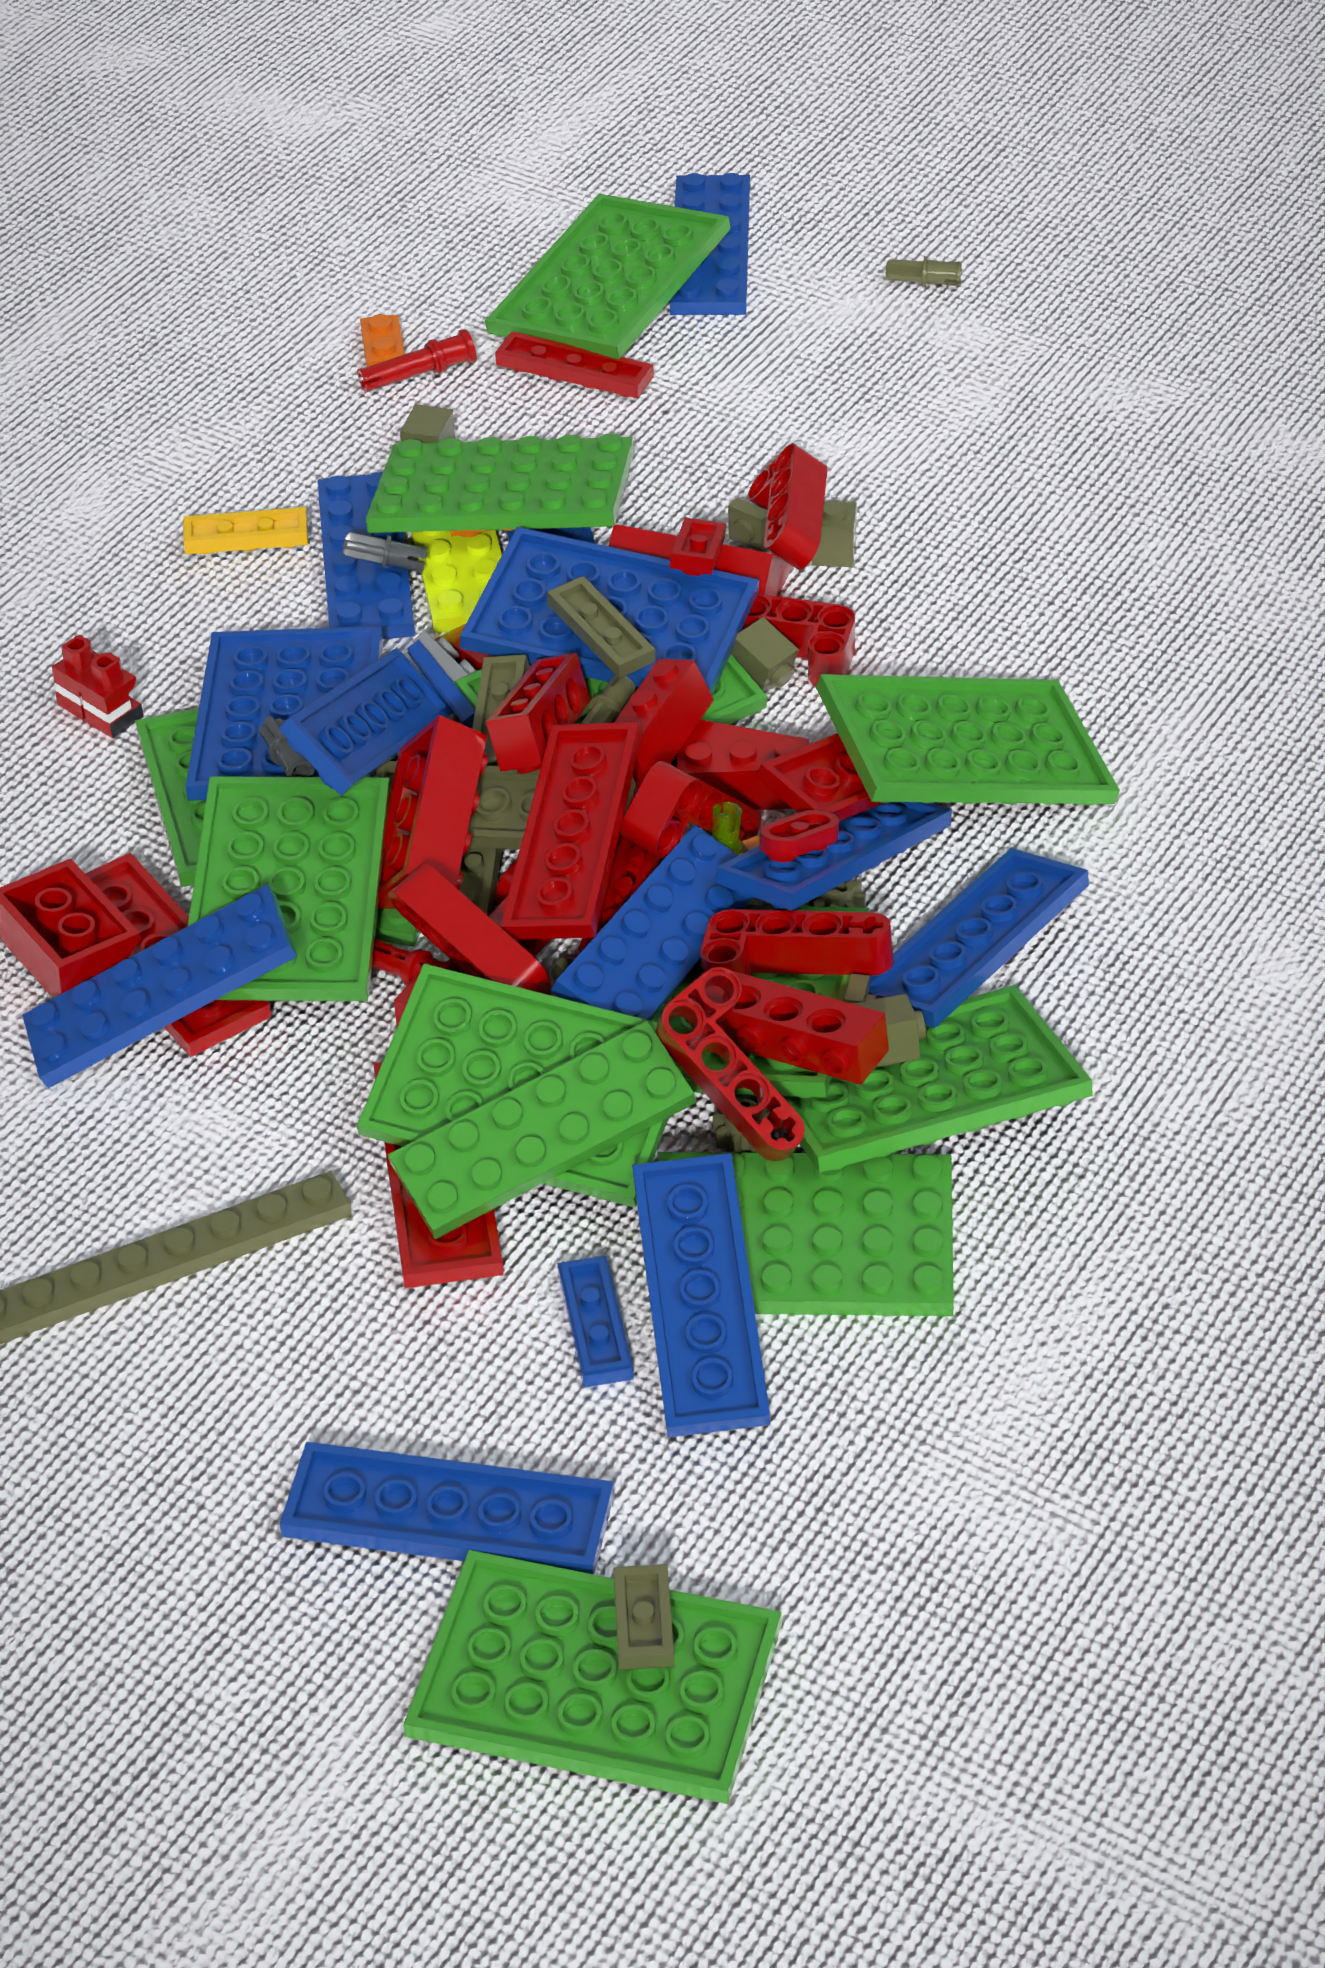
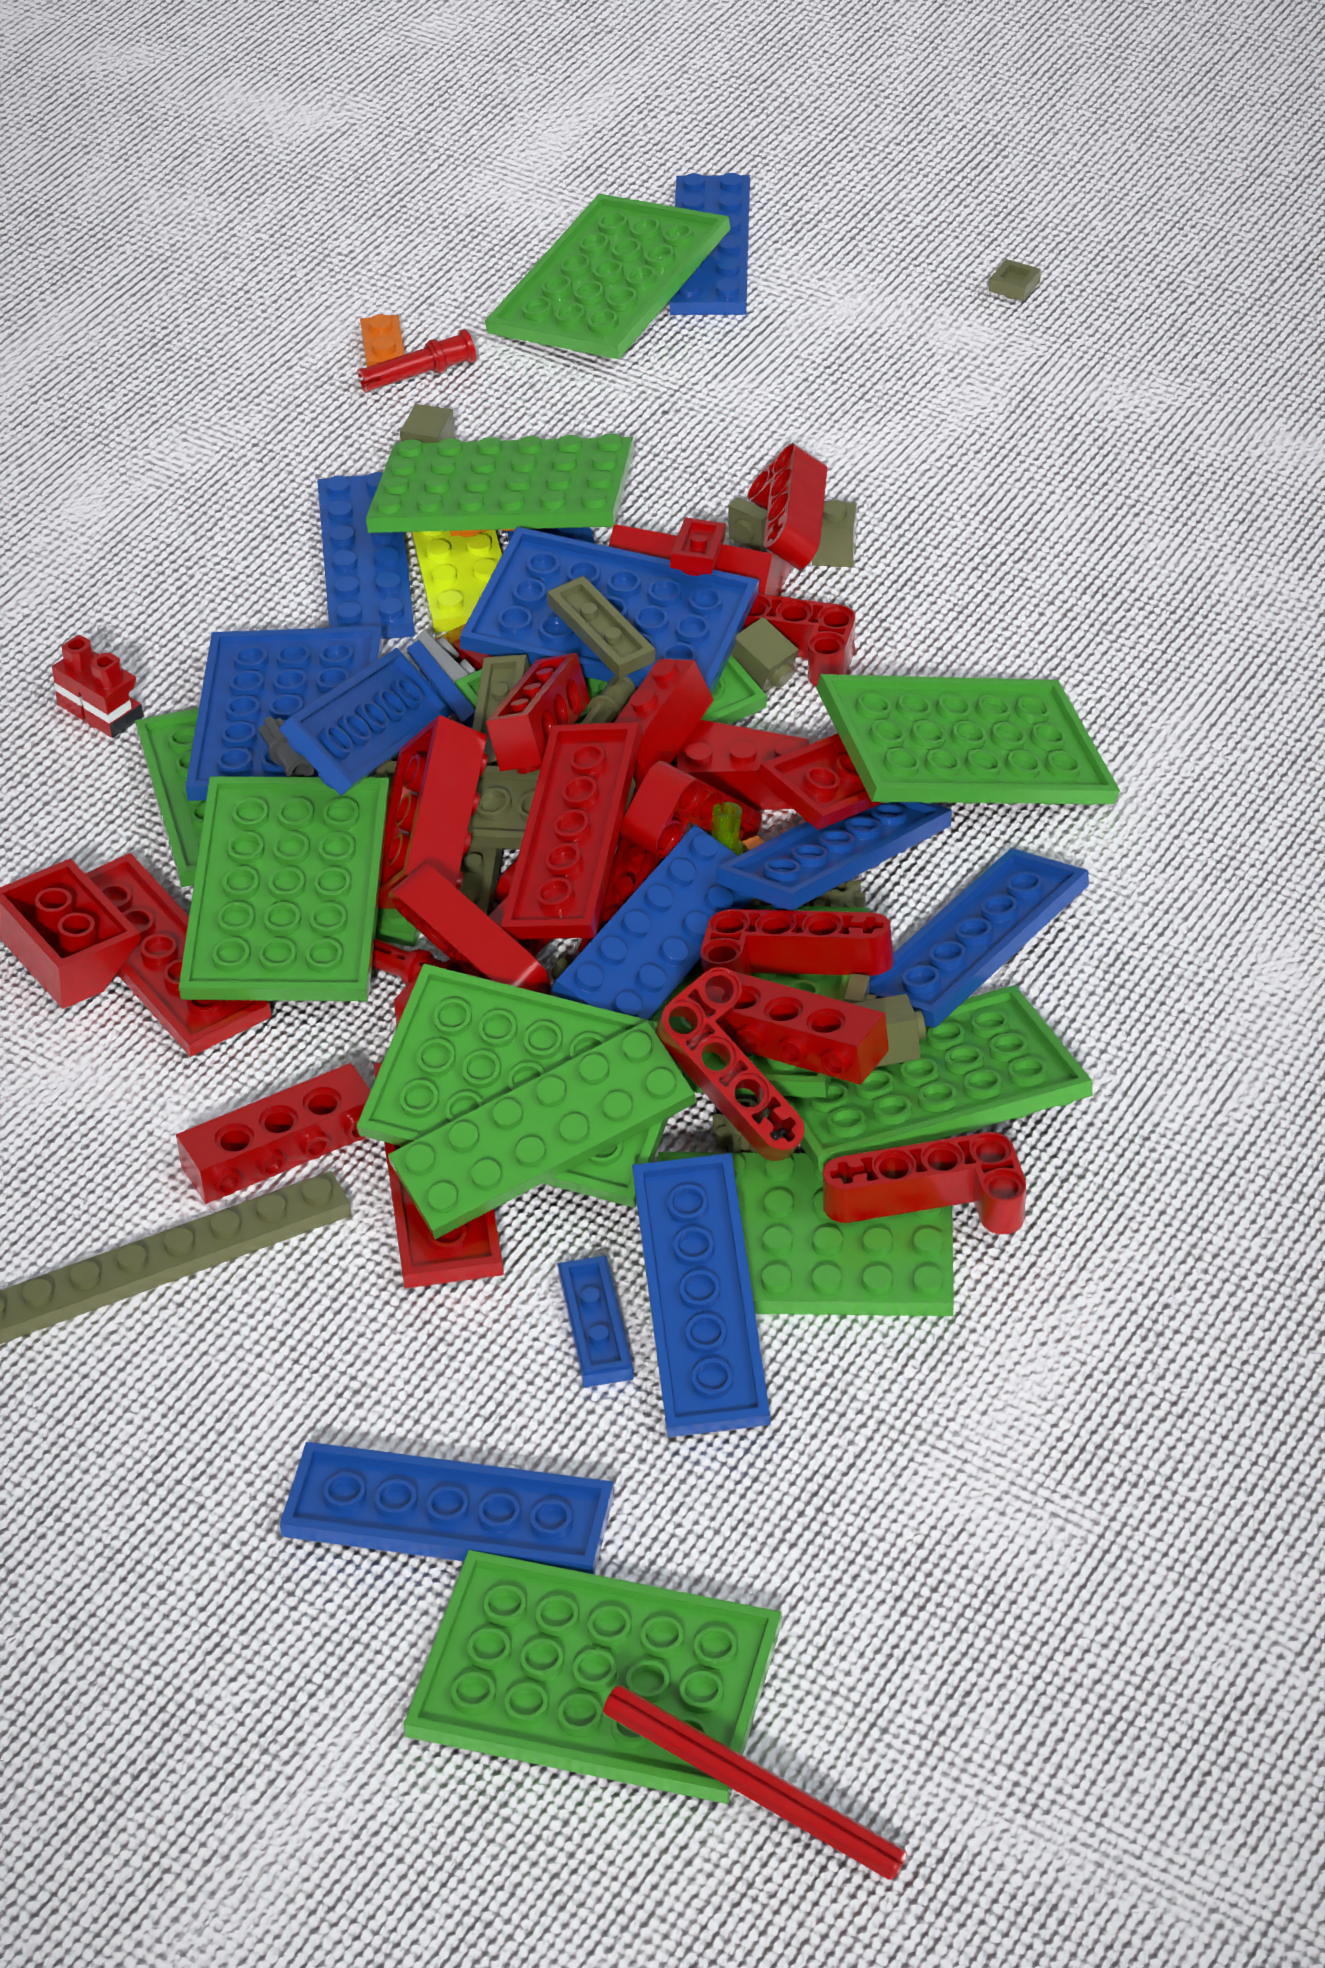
(158, 986): blue plate -> none
(245, 530): yellow plate -> none
(273, 1133): none -> red brick
(384, 551): dark grey axle -> none
(574, 365): red plate -> none
(643, 1617): olive plate -> none
(755, 1782): none -> red axle
(798, 835): red plate -> none
(925, 271): olive axle -> none
(927, 1177): none -> red beam
(1014, 280): none -> olive plate

